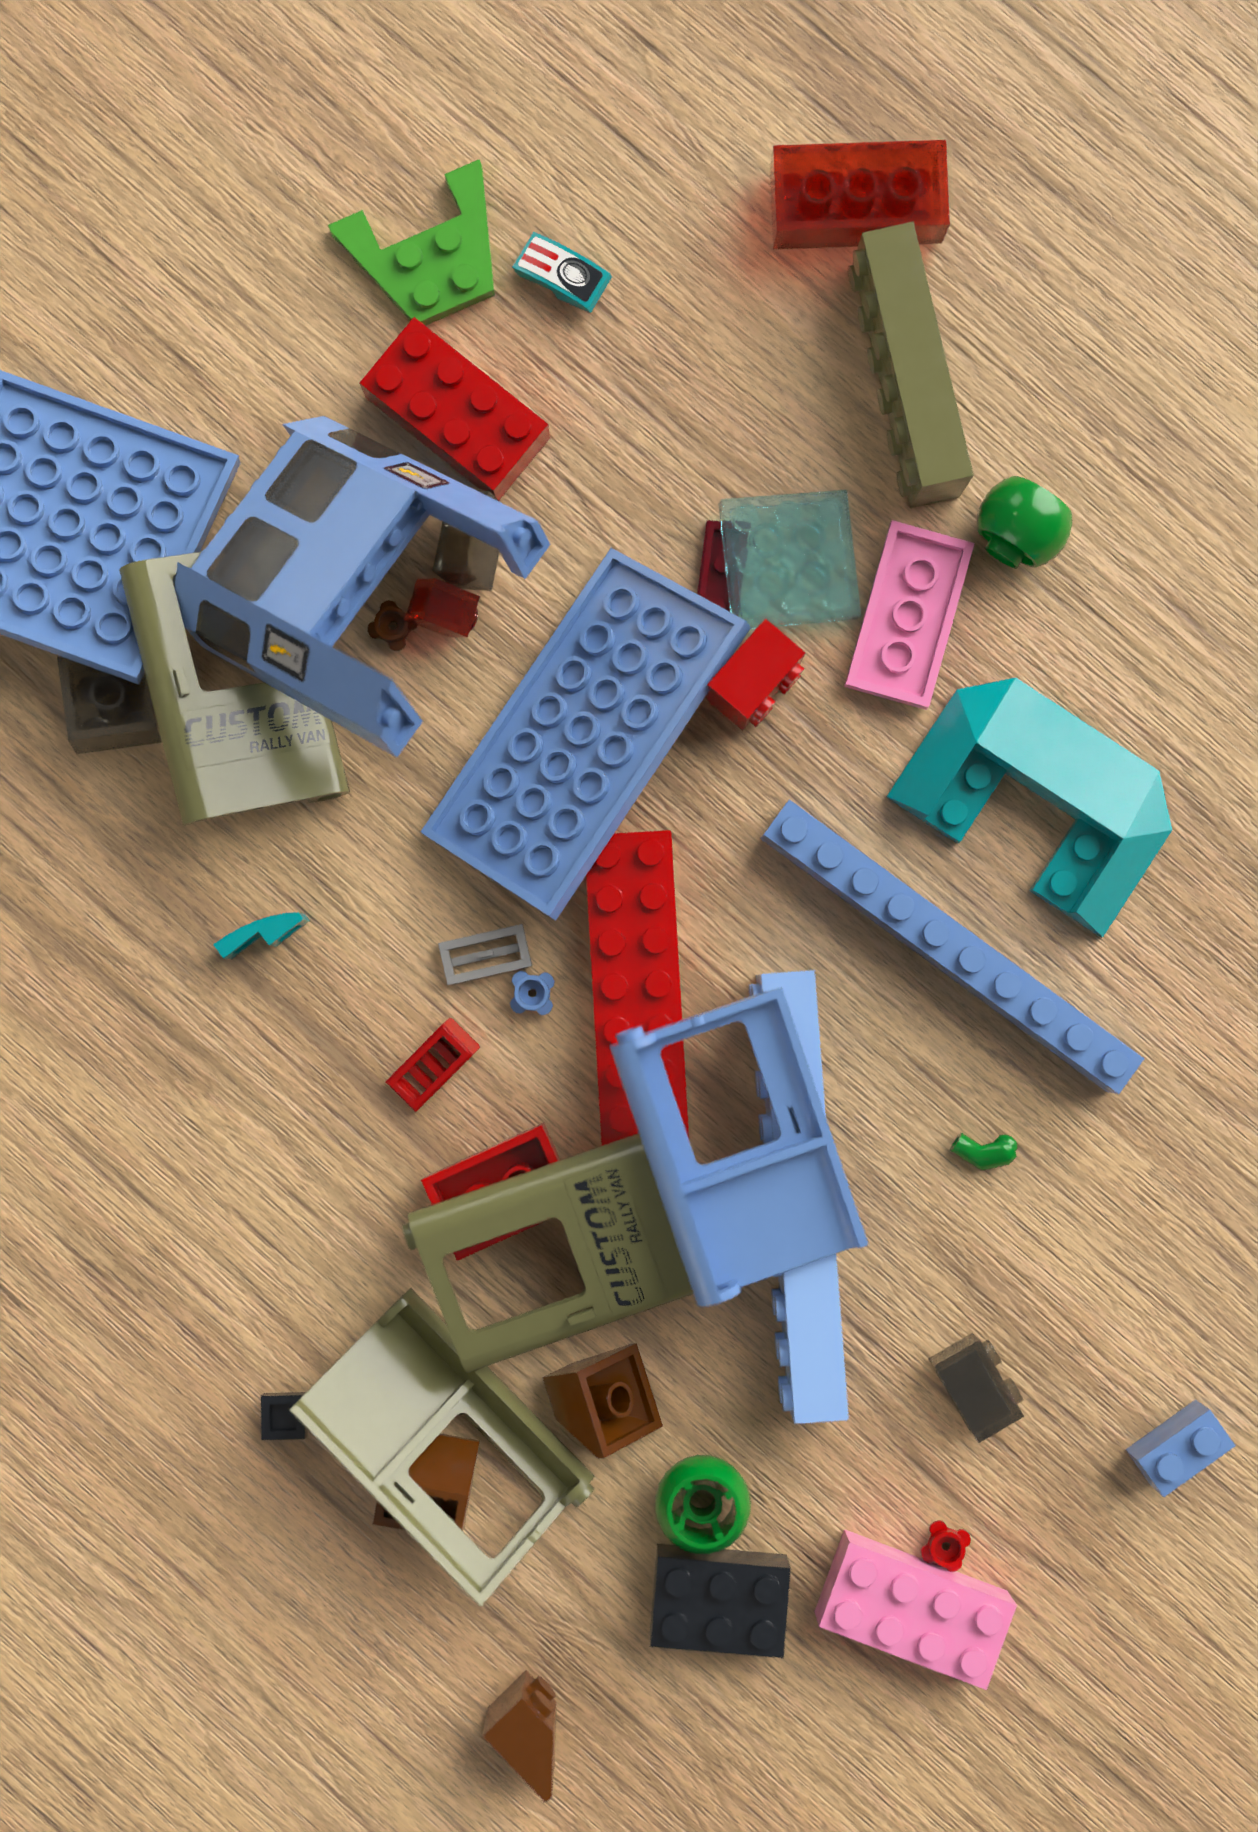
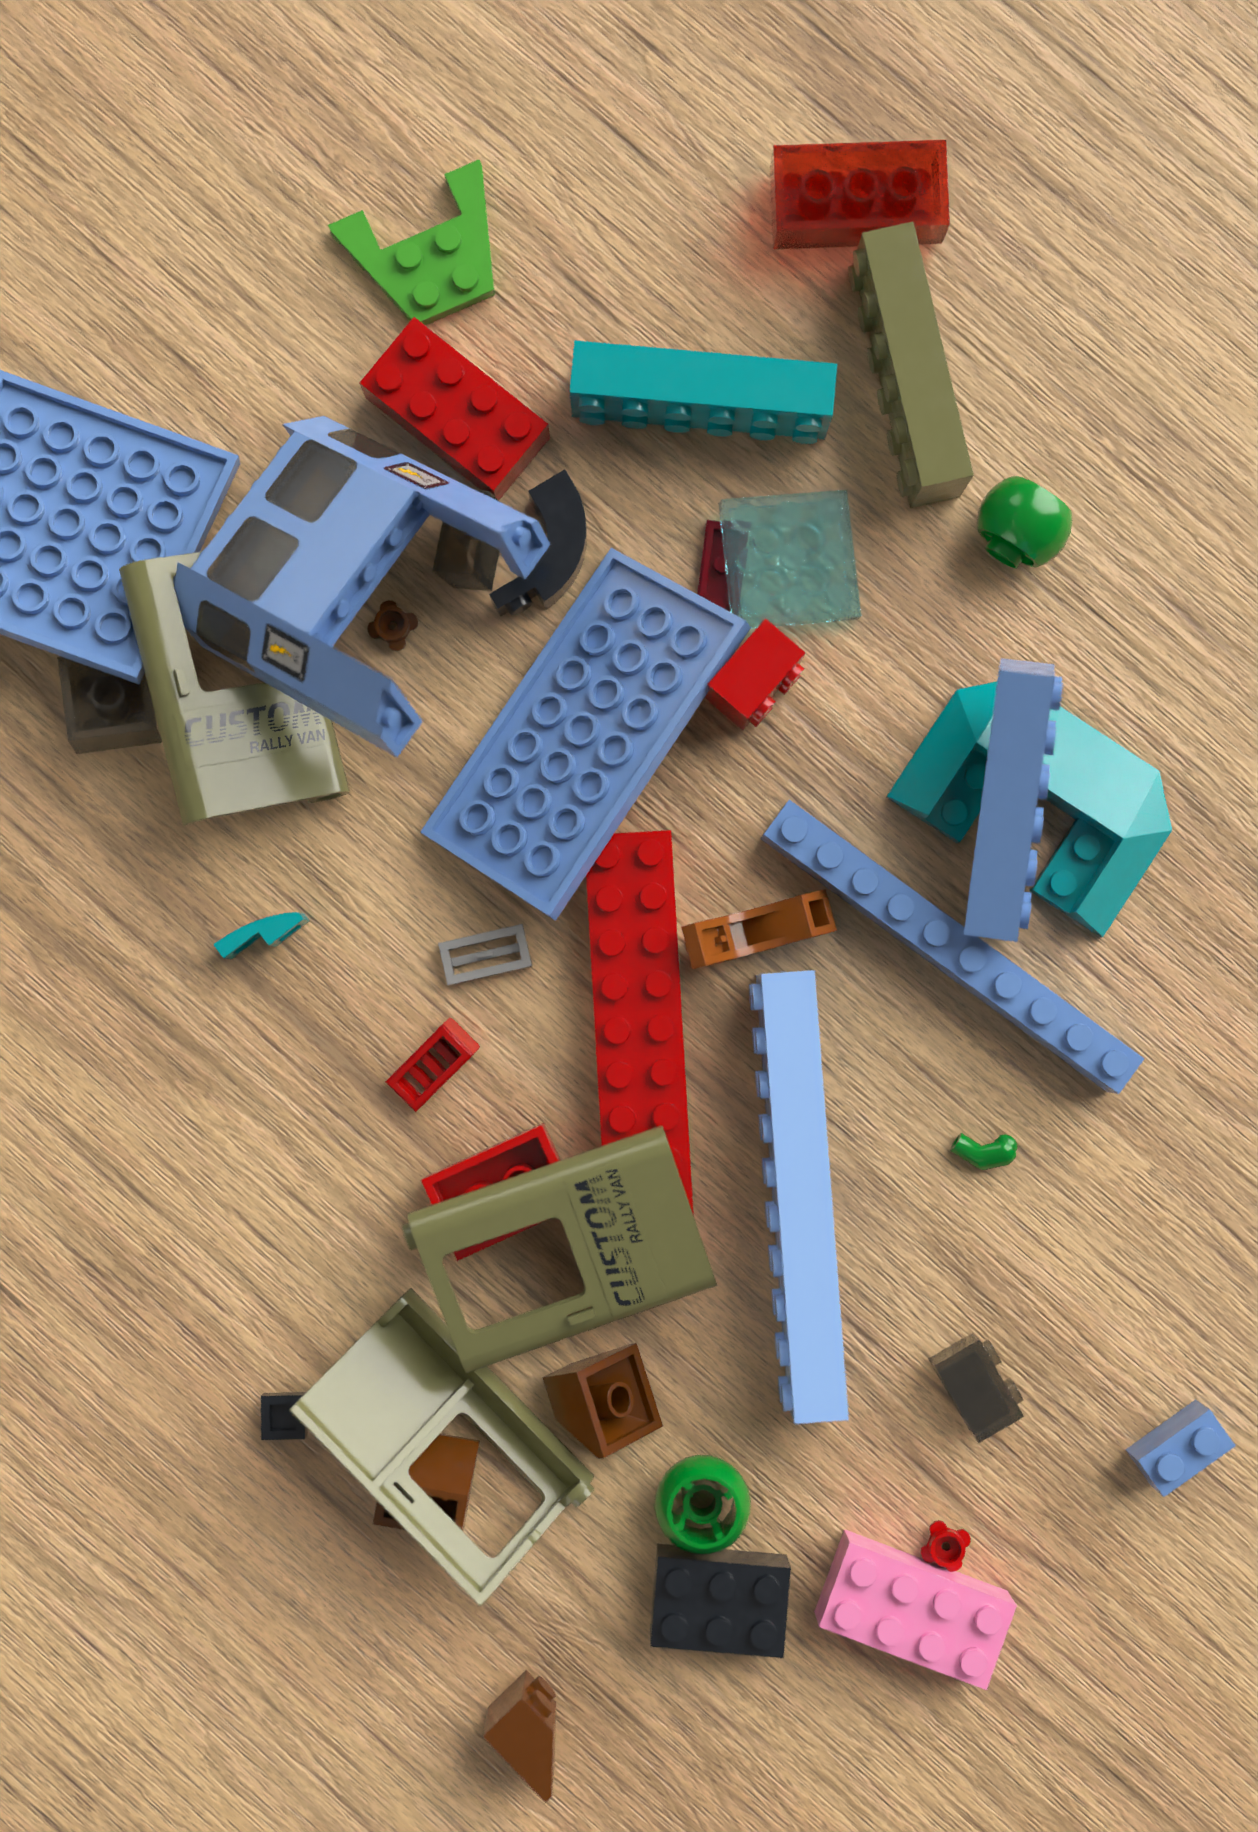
(443, 608): clear red brick -> none
(525, 982): medium blue plate -> none
(562, 271): slope -> none
(565, 522): none -> black arch
(702, 391): none -> teal brick
(758, 929): none -> dark orange arch
(759, 1206): medium blue piece -> none
(909, 615): bright pink plate -> none
(1009, 799): none -> medium blue brick

